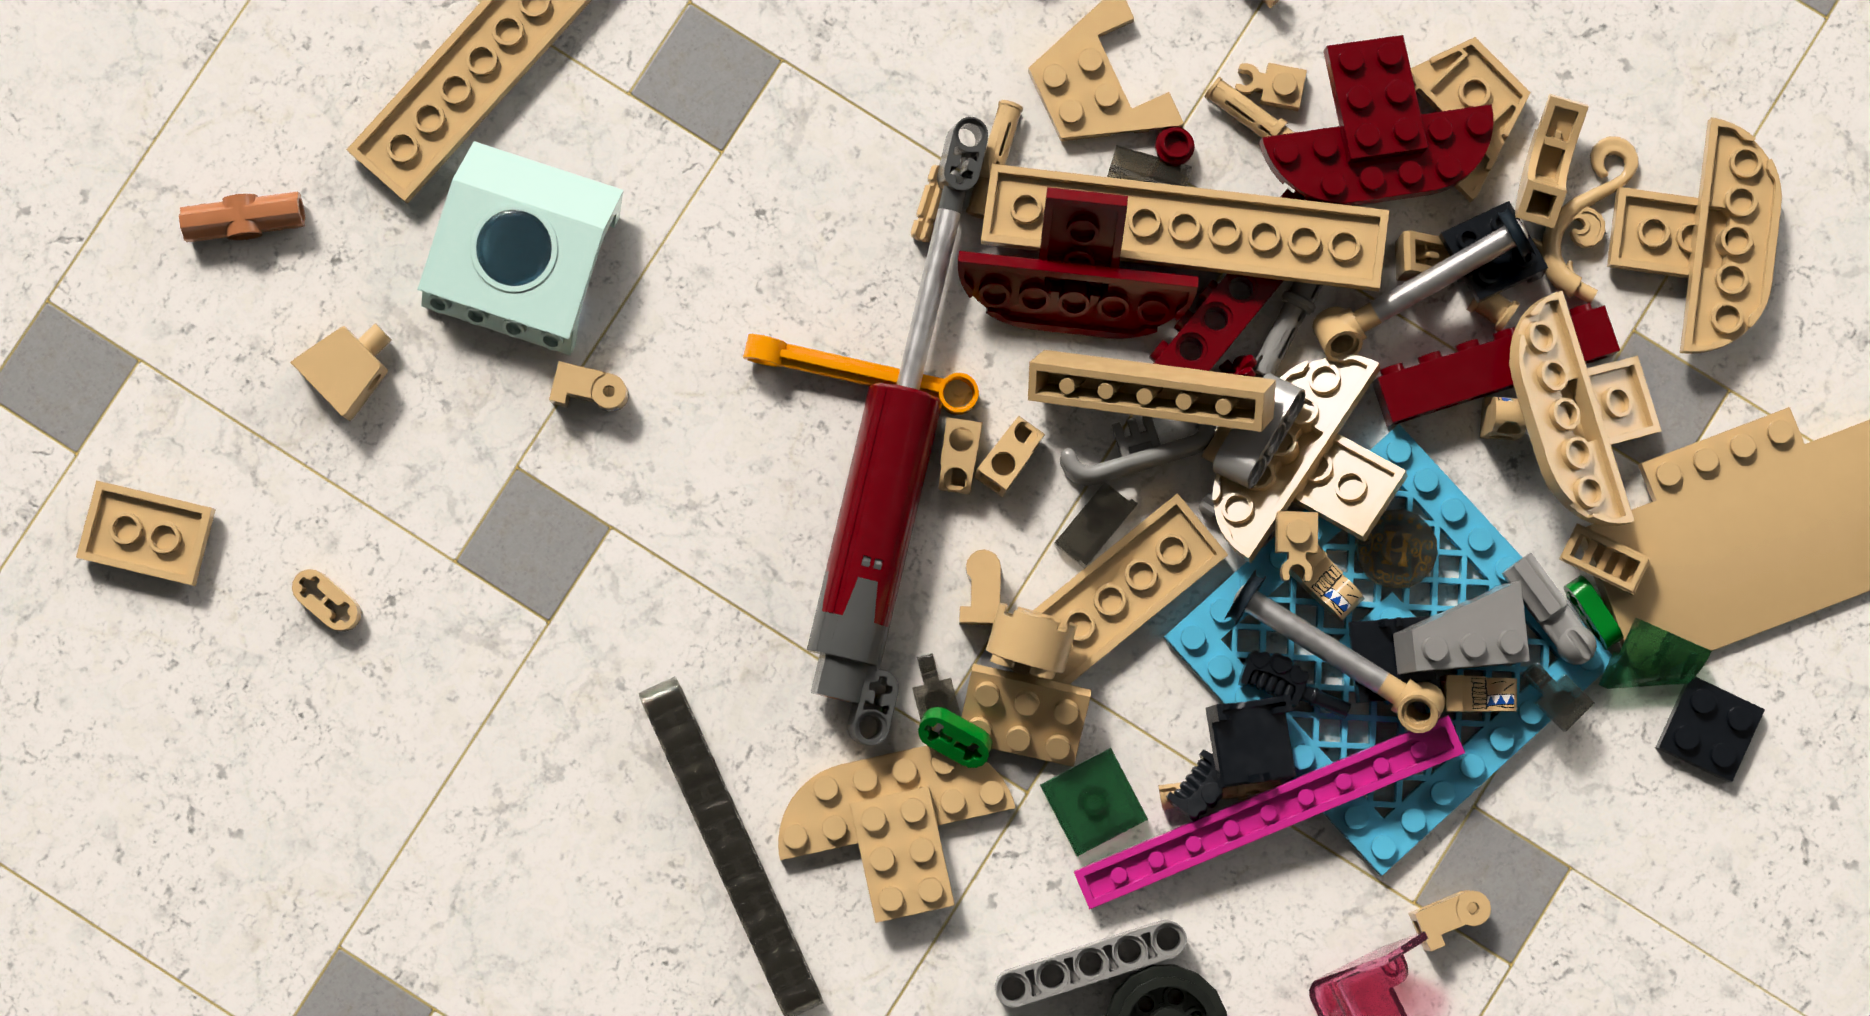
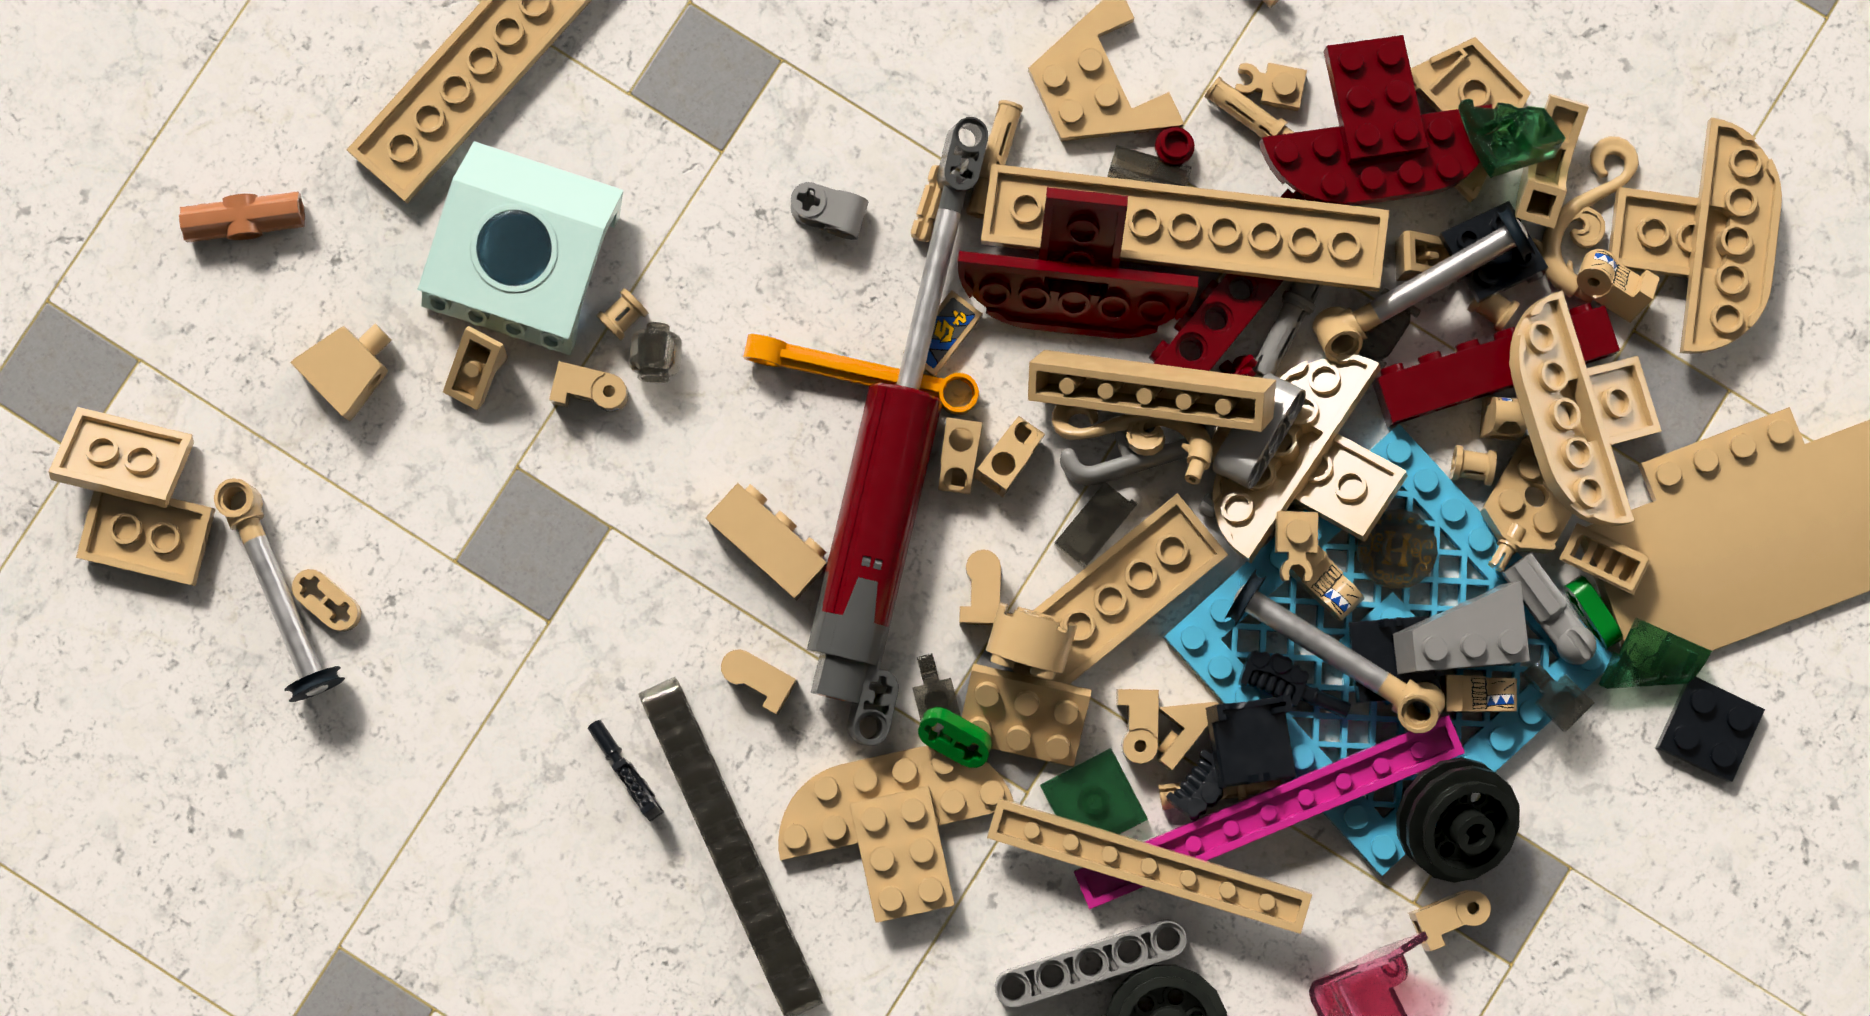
(121, 457): none -> tan plate
(247, 522): none -> piece
(474, 368): none -> tan slope
(635, 311): none -> tan bush
(635, 784): none -> black piece
(655, 353): none -> clear smoke head
(746, 669): none -> tan leg
(768, 539): none -> tan brick
(833, 210): none -> light grey piece
(952, 326): none -> tile
(1139, 441): none -> tan plant
(1141, 739): none -> tan leg
(1149, 865): none -> tan plate
(1192, 721): none -> tan slope
(1386, 335): none -> clear smoke piece
(1473, 465): none -> tan bush
(1477, 830): none -> pearl dark grey wheel
(1510, 135): none -> clear green slope
(1513, 519): none -> tan plate
(1615, 284): none -> tan leg

